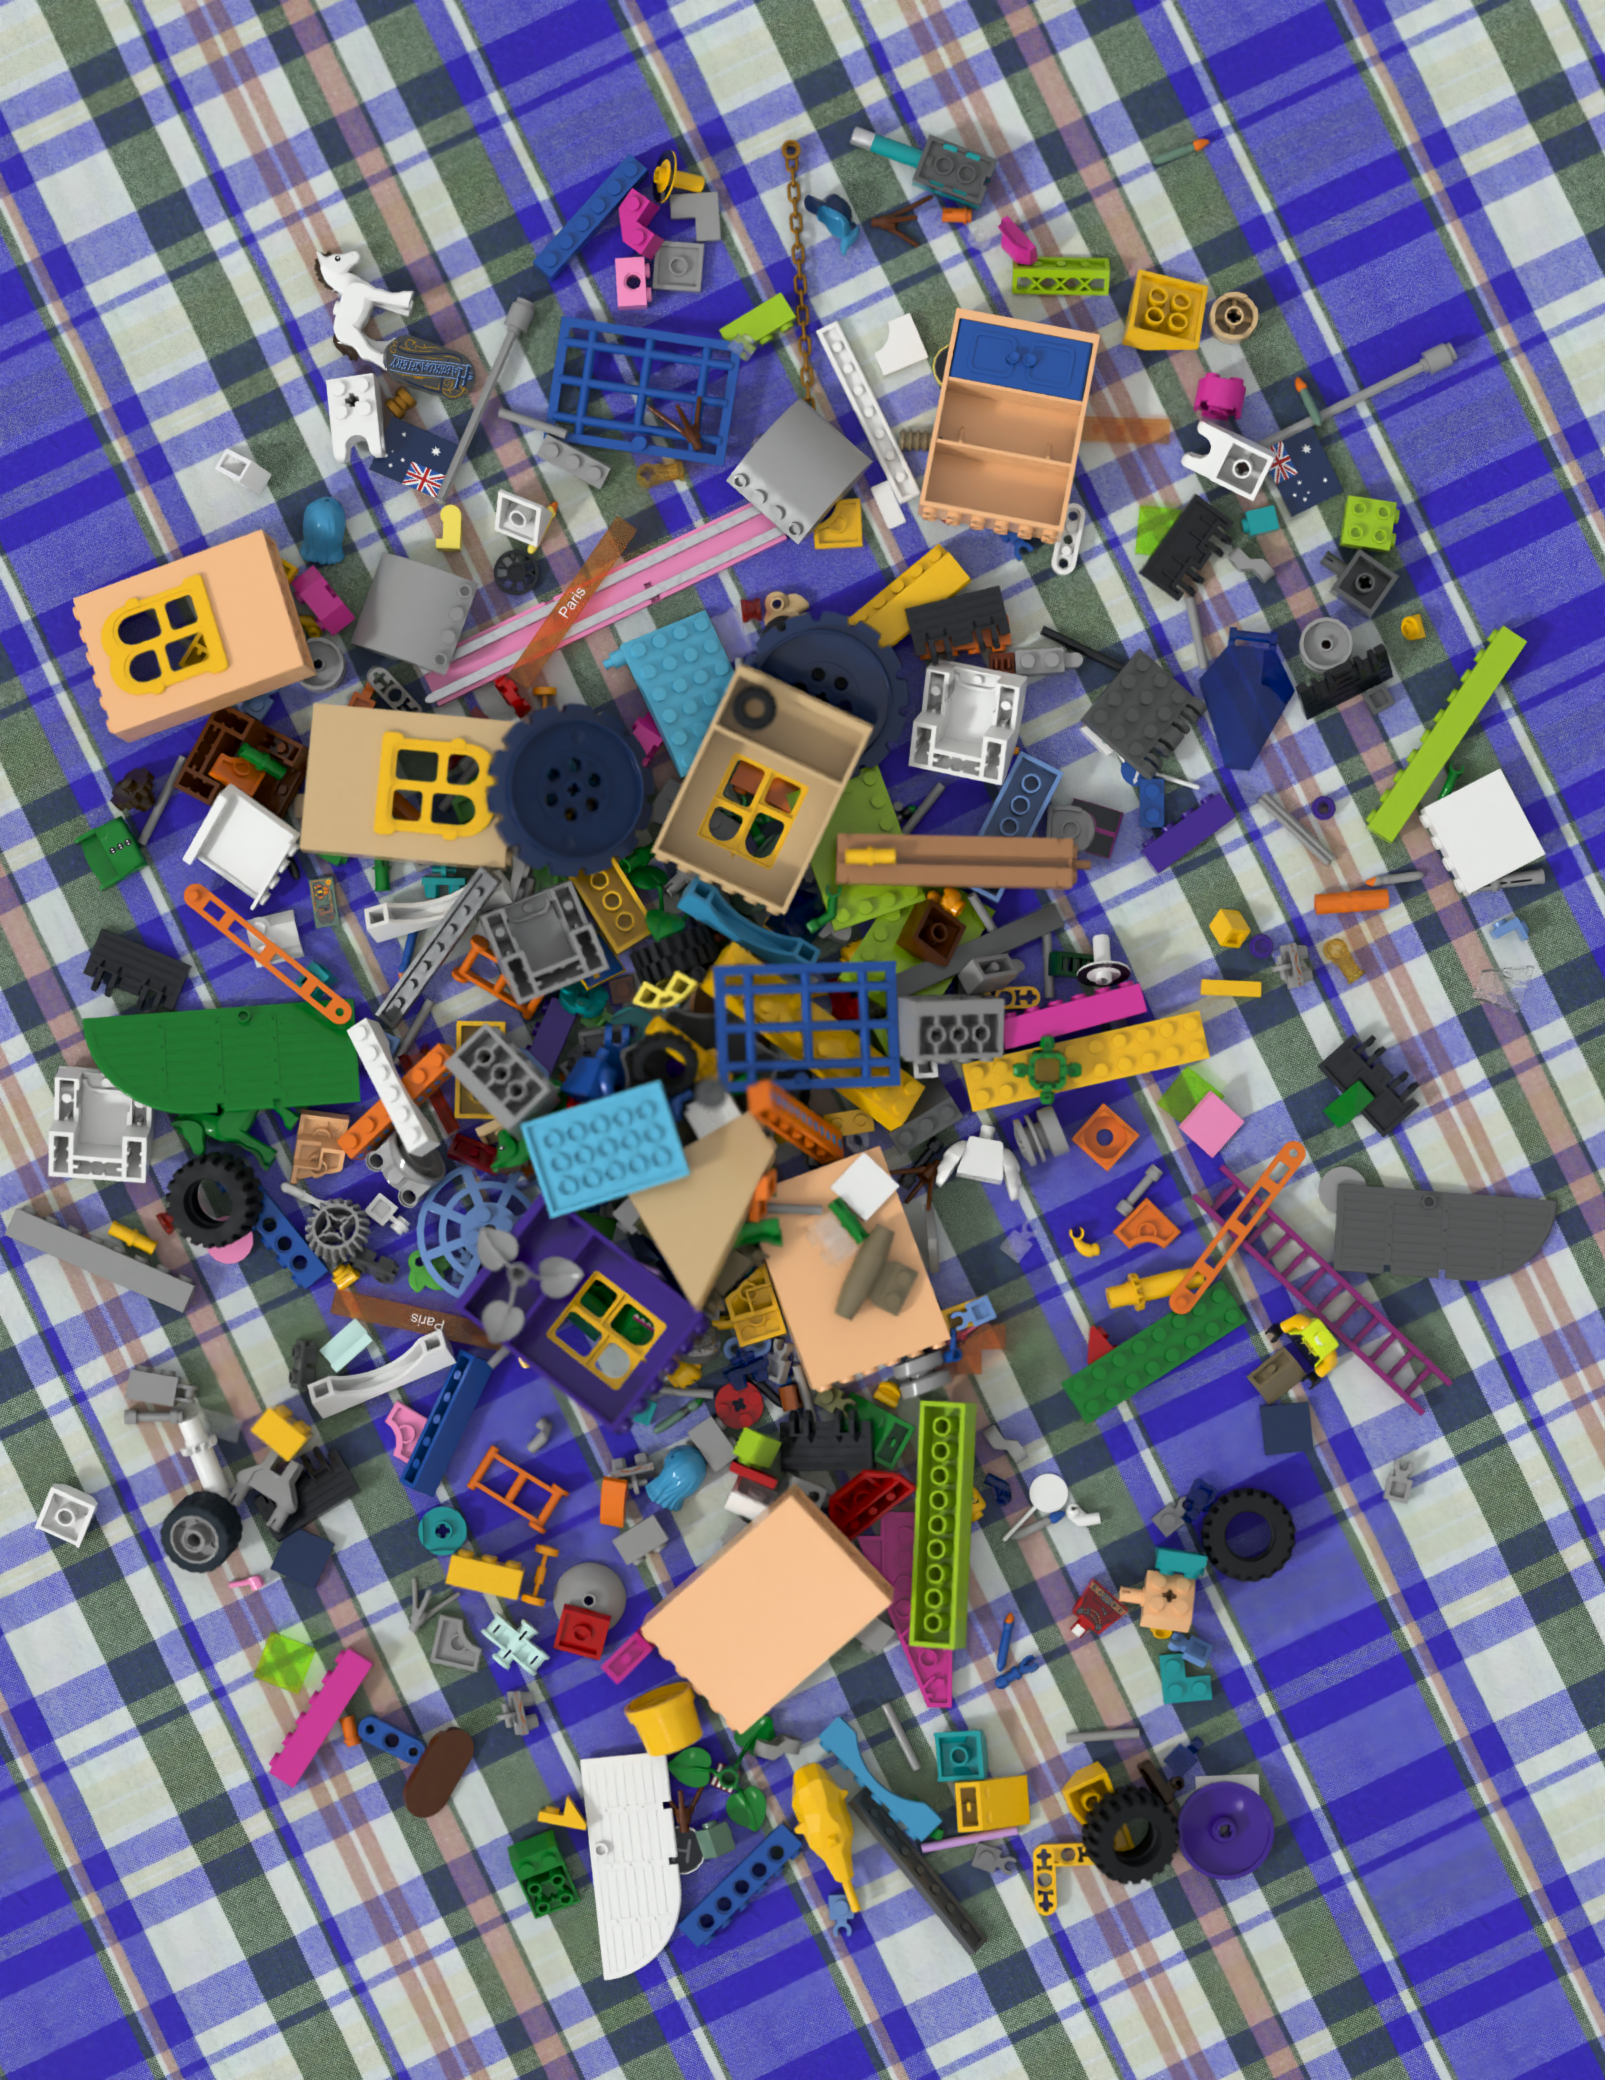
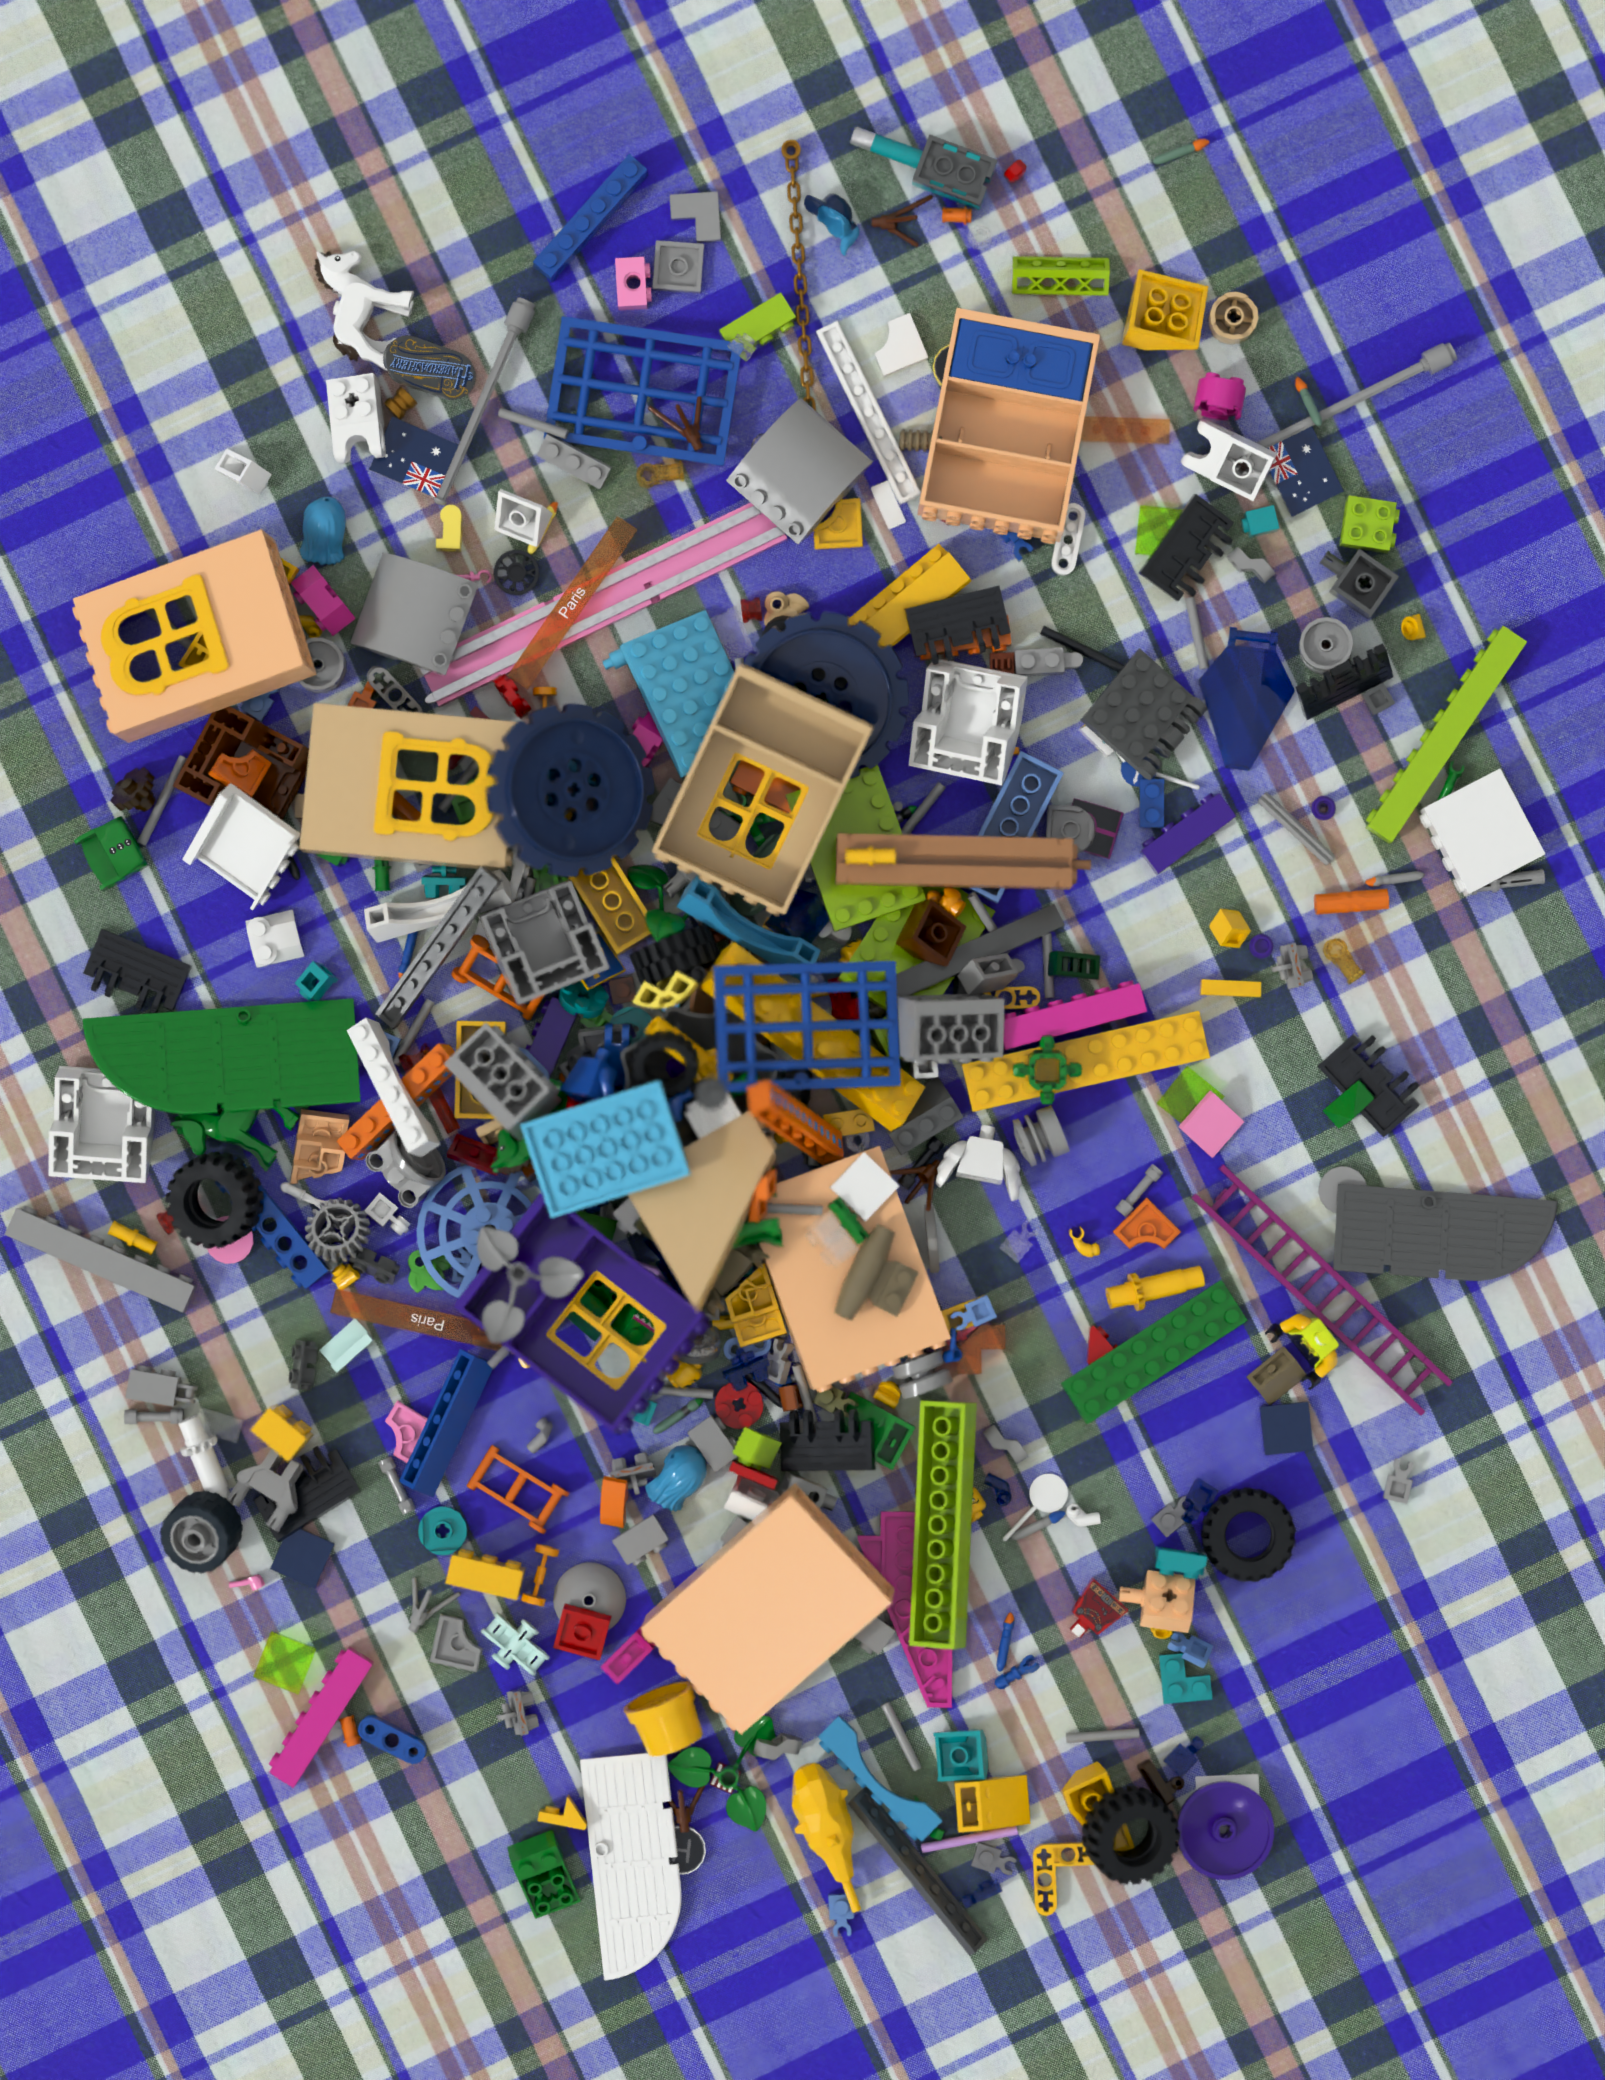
(67, 1513): white slope -> none
(198, 897): orange piece -> none
(262, 761): green pin -> none
(324, 902): tile -> none
(342, 1392): white arch -> none
(406, 1504): none -> light grey bar
(438, 1772): reddish brown tile -> none
(472, 576): none -> bright pink hand
(635, 216): dark pink brick -> none
(640, 857): green pin -> none
(667, 177): yellow piece -> none
(715, 1839): sand green brick -> none
(763, 695): black tyre -> none
(780, 1836): blue brick -> none
(831, 913): green arm -> none
(866, 1500): red wedge -> none
(987, 1889): none -> clear blue plate
(1015, 171): none -> red tile
(1016, 243): dark pink slope -> none
(1103, 971): white piece -> none
(1122, 1137): orange piece -> none
(1182, 1299): orange piece -> none
(1503, 927): medium blue bracket -> none
(1503, 987): clear slope -> none

